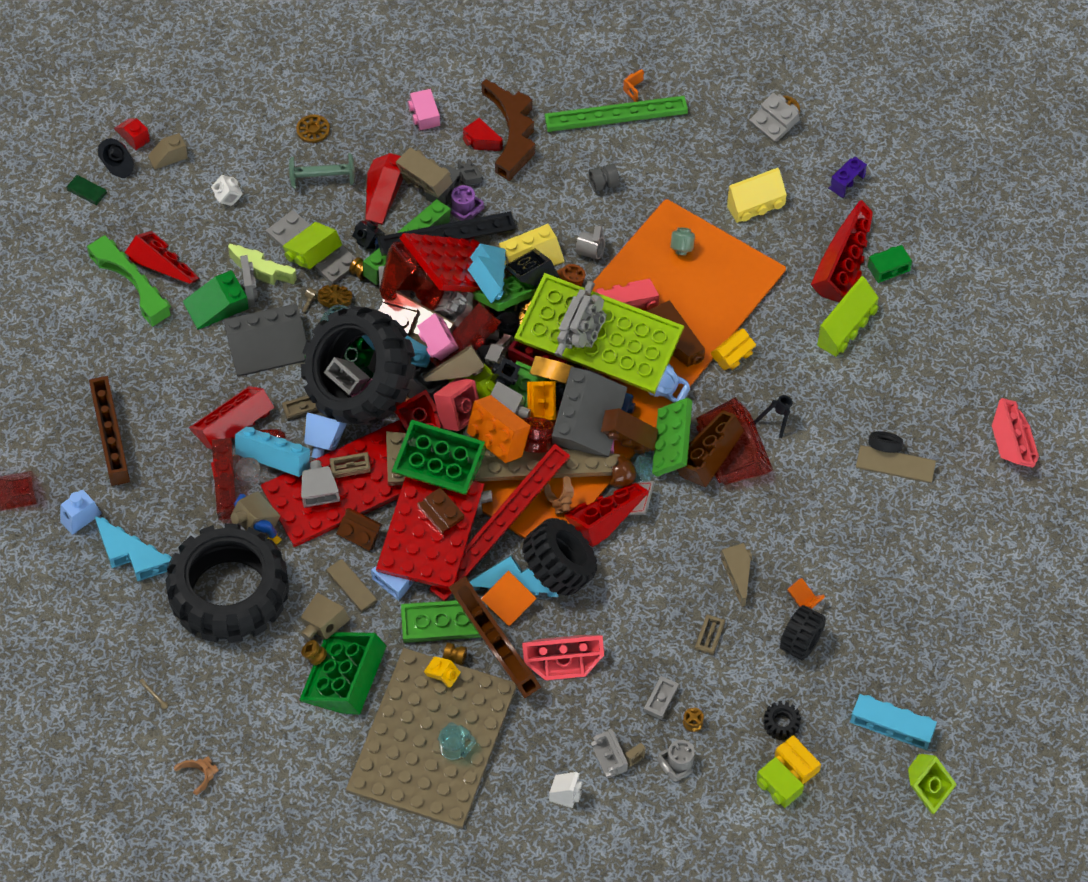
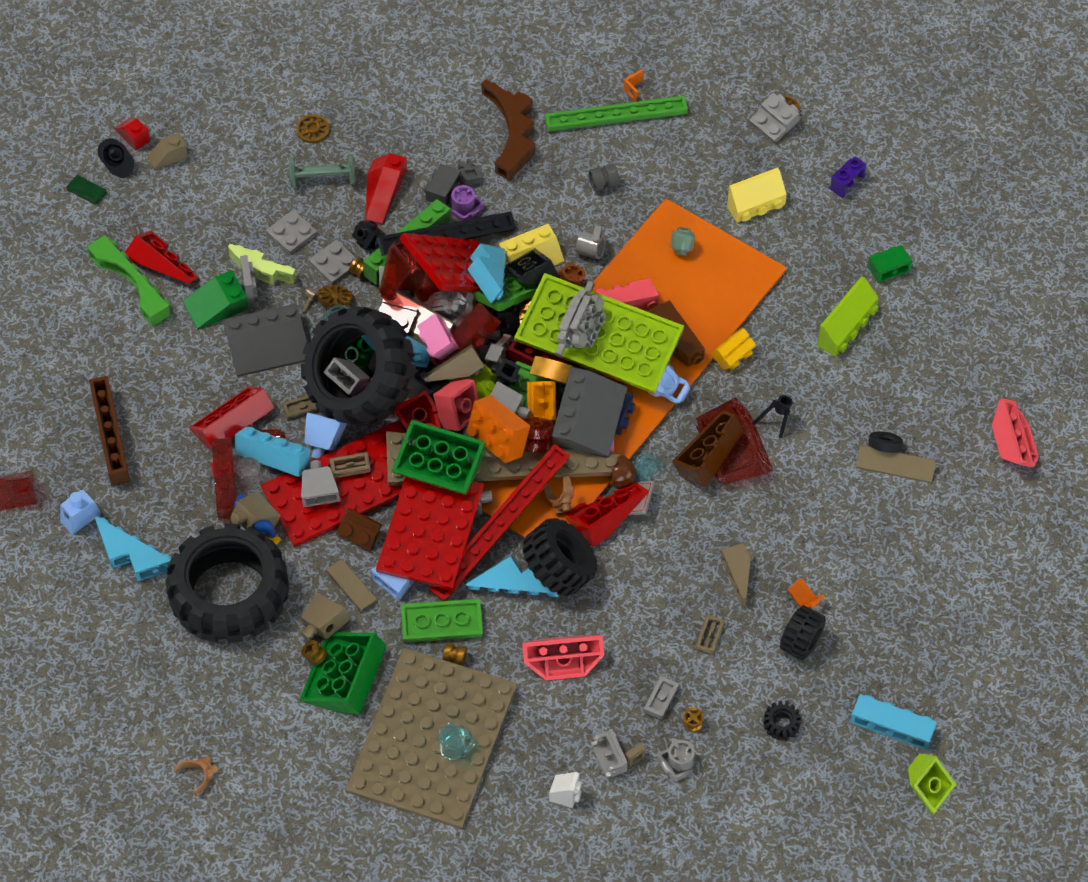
(164, 705): dark tan hinge -> none
(226, 190): white brick -> none
(312, 245): lime brick -> none
(423, 172): dark tan wedge -> none
(424, 109): bright pink brick -> none
(431, 297): clear red dish -> none
(441, 510): reddish brown plate -> none
(442, 670): yellow bracket -> none
(482, 137): red slope -> none
(494, 637): reddish brown arch -> none
(508, 598): orange tile -> none
(629, 431): reddish brown brick -> none
(672, 437): bright green plate -> none
(779, 783): lime brick -> none
(797, 759): yellow brick -> none
(844, 256): red wedge -> none

